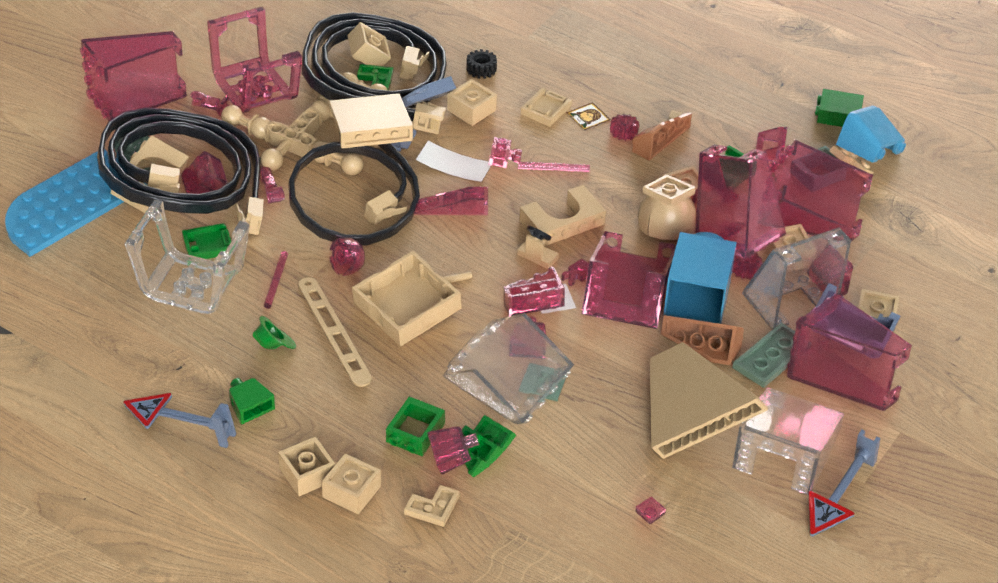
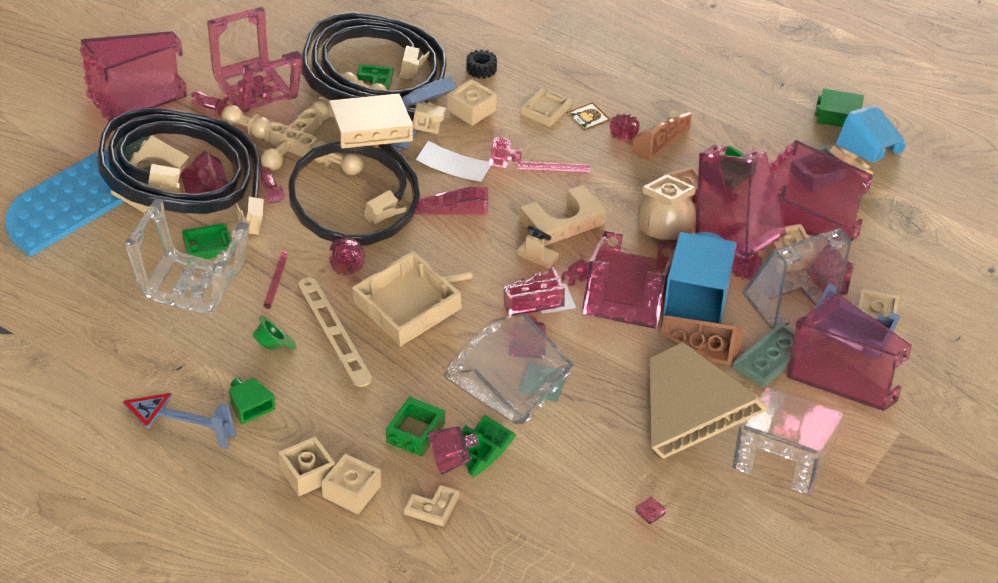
(368, 46): tan brick -> none
(777, 135): clear pink tile -> none
(826, 512): sand blue piece -> none

